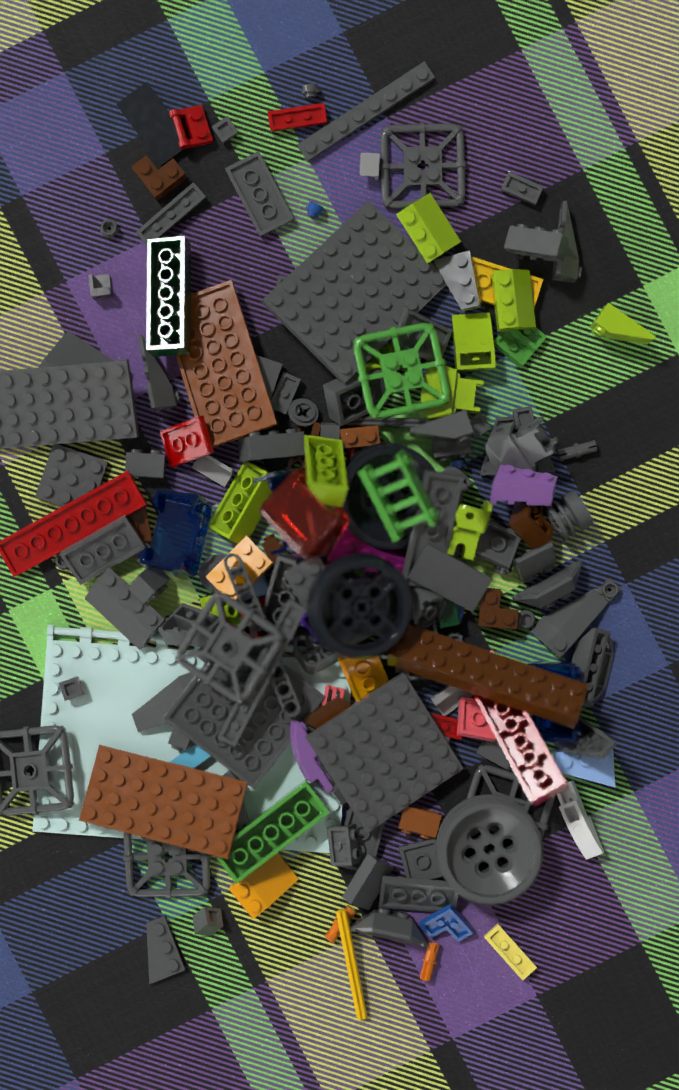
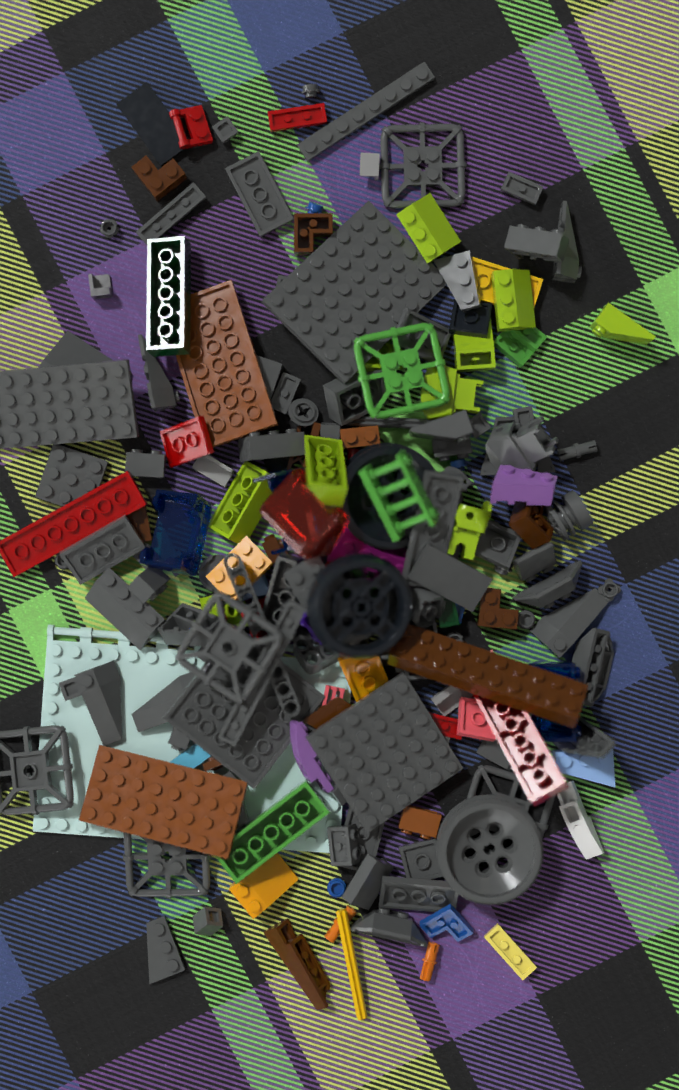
(103, 700): none -> dark grey wedge
(212, 765): none -> reddish brown plate
(300, 962): none -> reddish brown wedge
(310, 226): none -> reddish brown brick
(336, 887): none -> blue plate
(471, 322): none -> black tile

